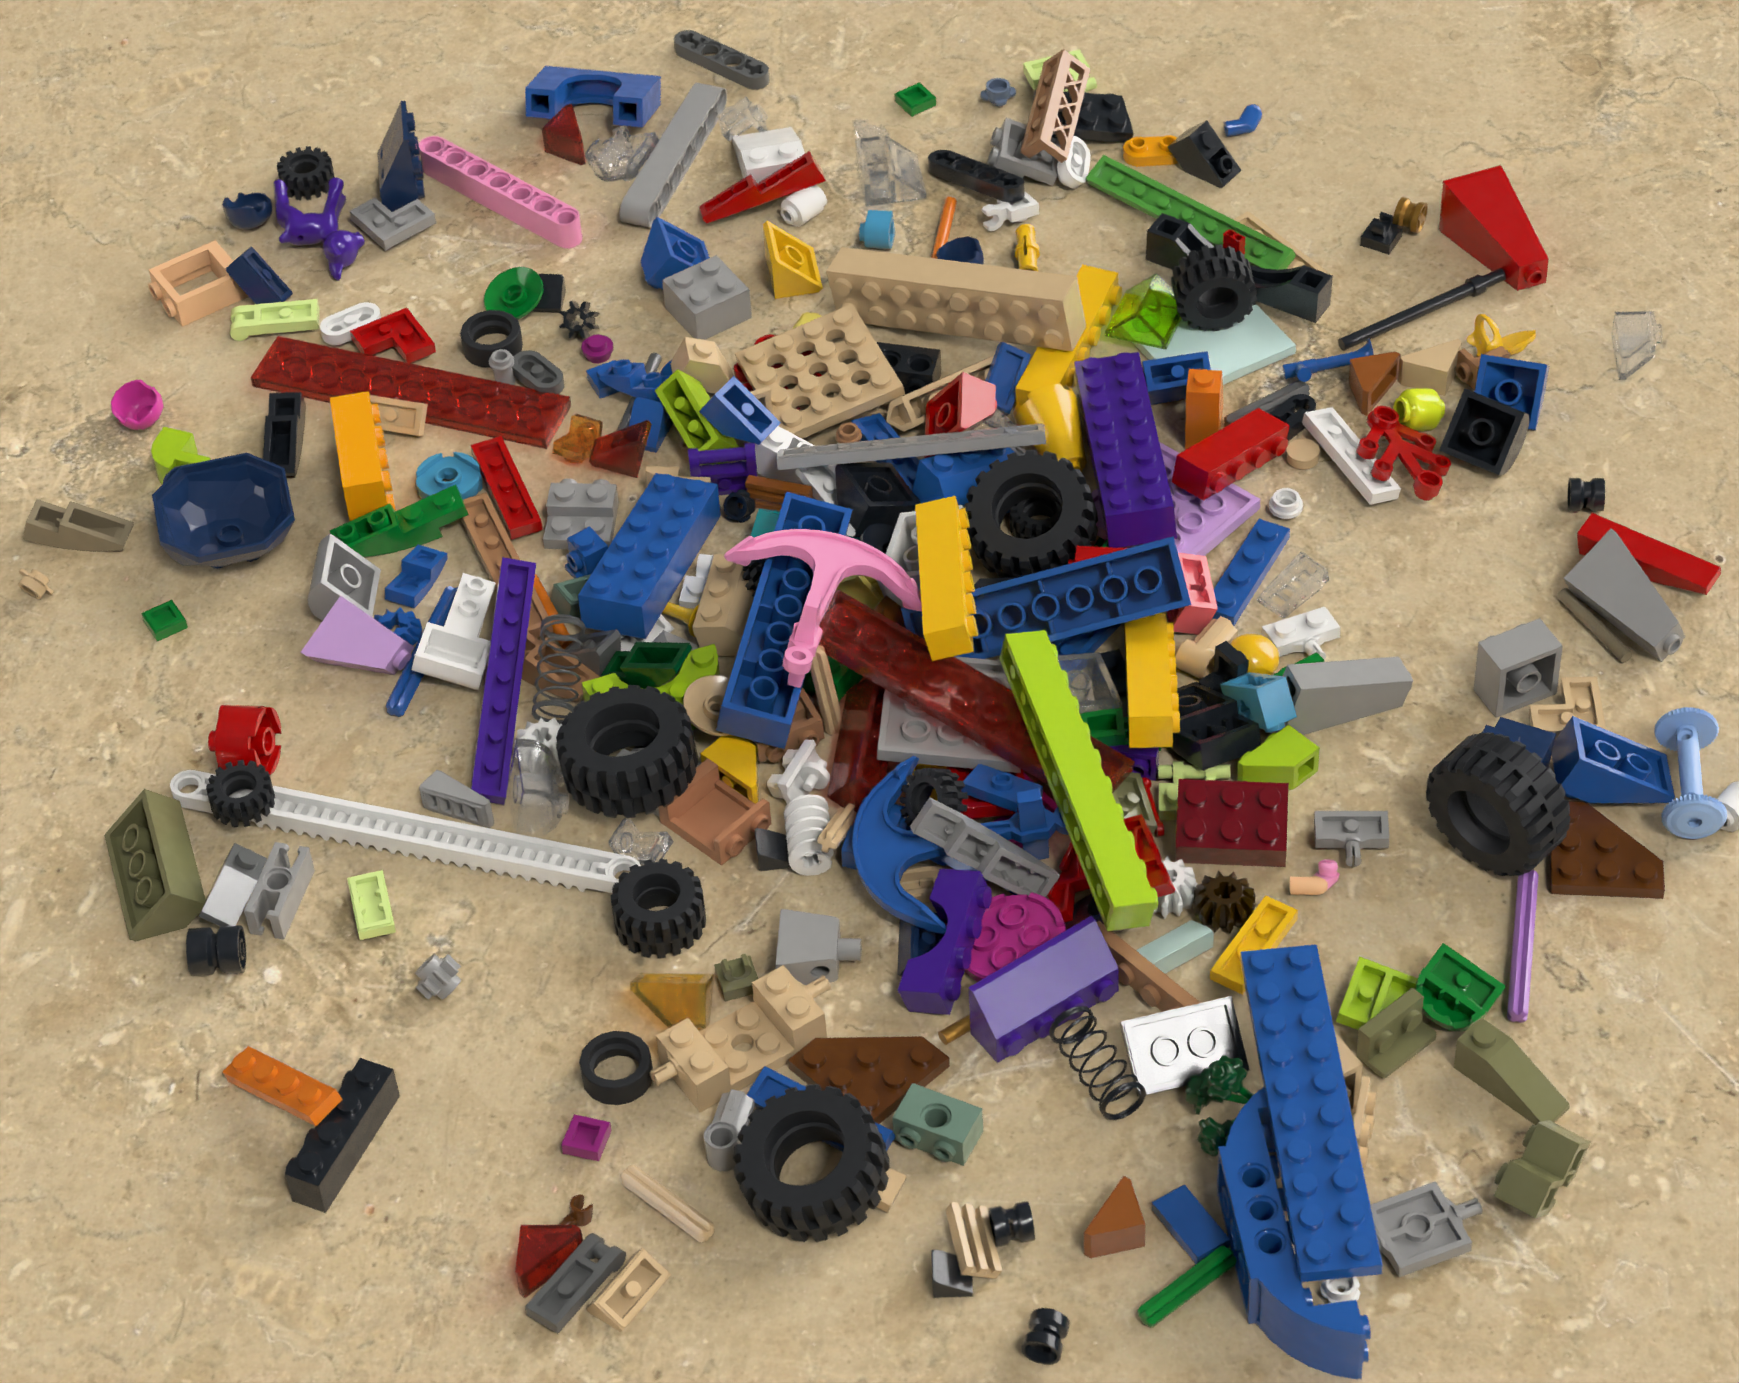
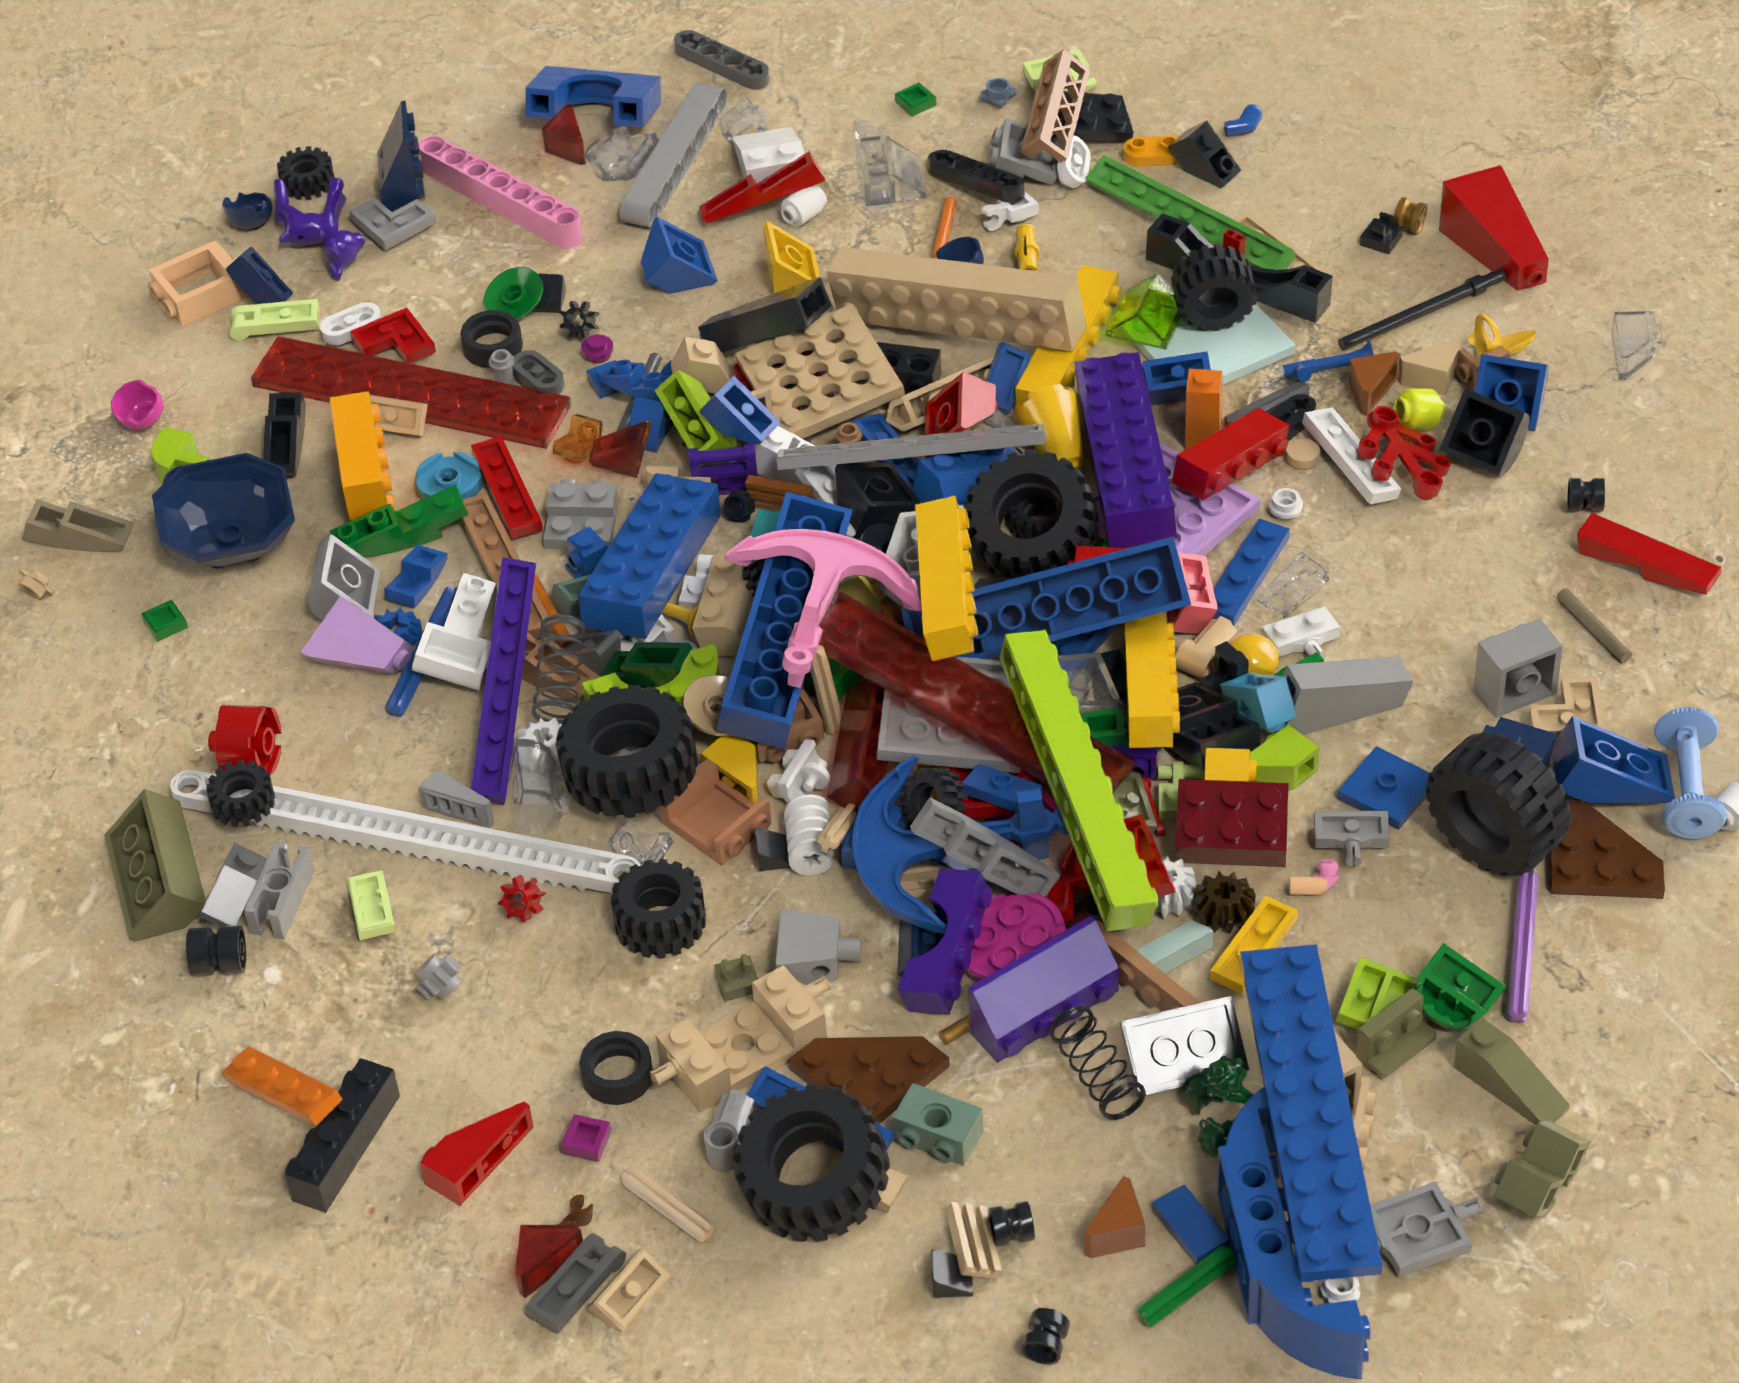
(472, 1153): none -> red slope
(512, 898): none -> red gear
(676, 996): clear yellow slope -> none
(707, 298): light grey brick -> none
(767, 316): none -> black slope
(878, 229): dark azure plate -> none
(1230, 765): none -> yellow brick
(1386, 784): none -> blue plate
(1622, 594): light grey slope -> none

